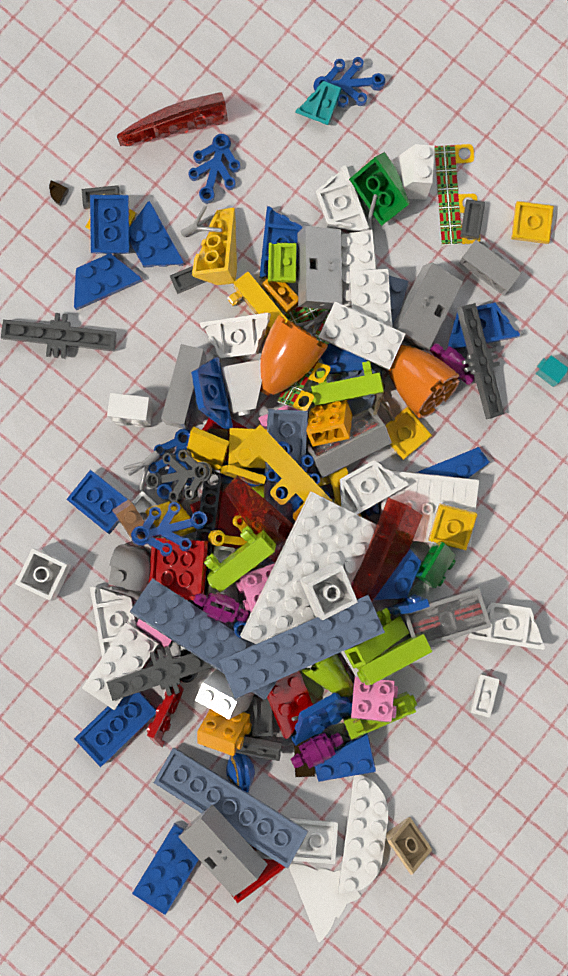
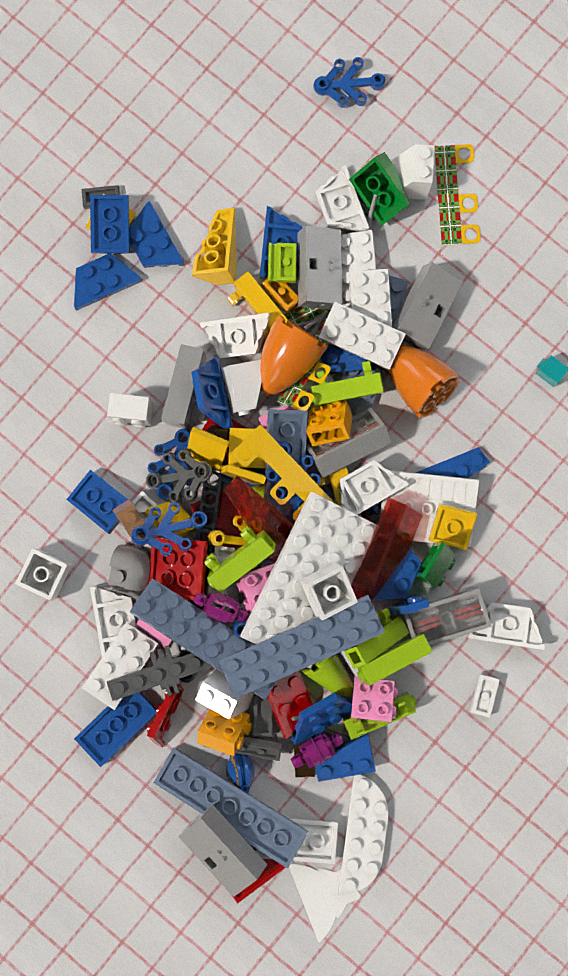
(58, 192): dark brown tile -> none
(58, 335): dark grey hinge -> none
(146, 463): light grey plant -> none
(166, 872): blue plate -> none
(177, 118): clear red wedge -> none
(184, 280): dark grey tile -> none
(197, 225): light grey plant -> none
(214, 166): blue plant -> none
(321, 103): teal wing -> none
(380, 399): dark tan plant -> none
(406, 433): yellow tile -> none
(409, 844): tan slope -> none
(453, 360): magenta piece -> none
(472, 219): dark grey tile -> none
(480, 361): dark grey hinge -> none
(490, 267): light grey brick -> none
(493, 323): blue wing -> none
(532, 222): yellow tile -> none

